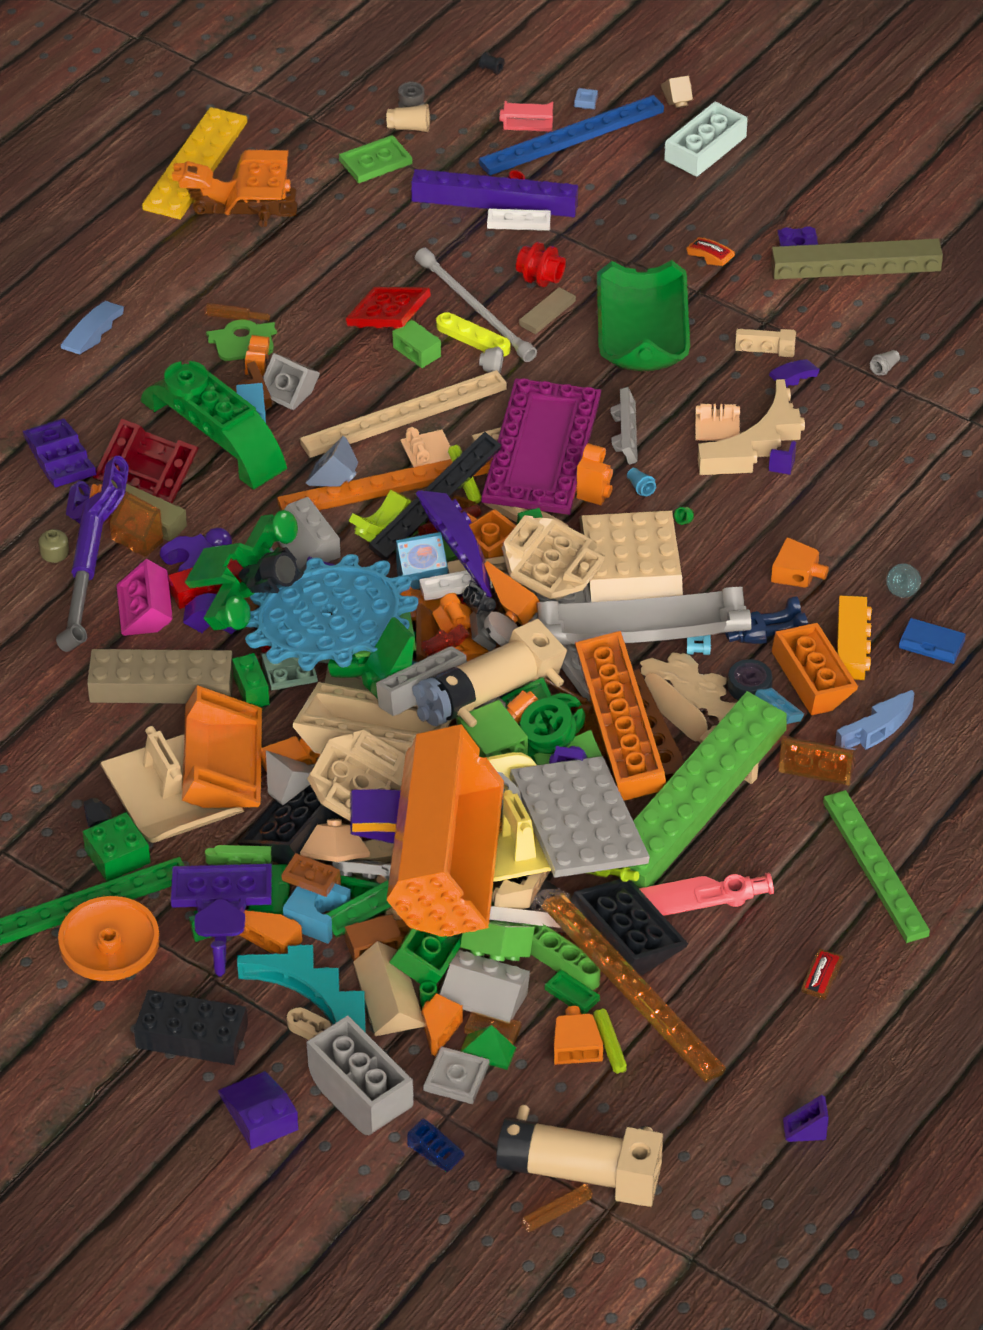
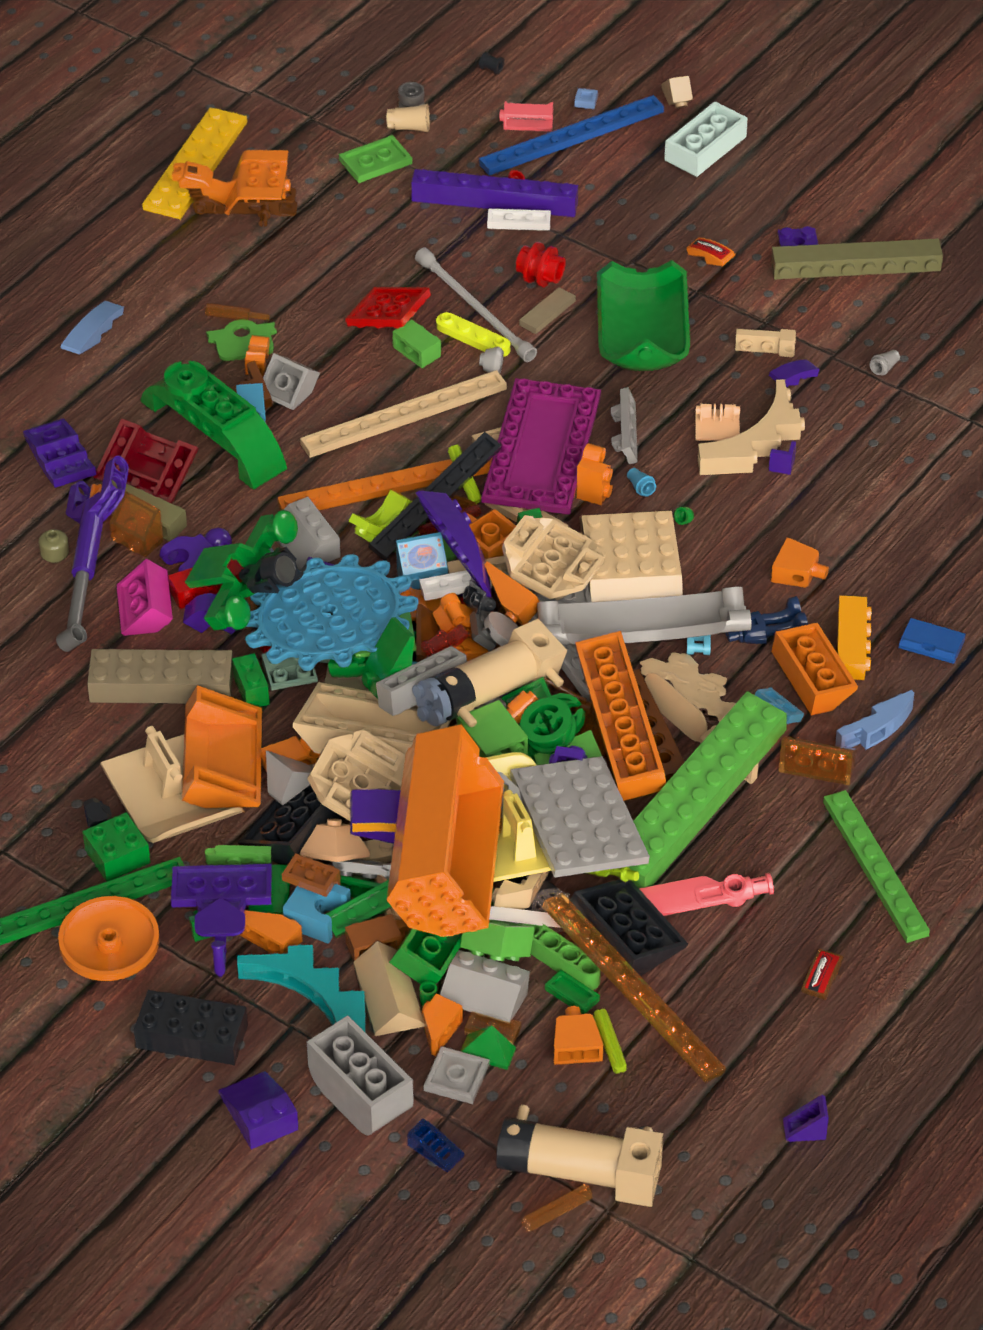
(309, 1025): tan beam -> none
(334, 466): sand blue slope -> none
(425, 447): light nougat hinge -> none
(748, 676): wheel -> none
(903, 580): clear light blue plate -> none

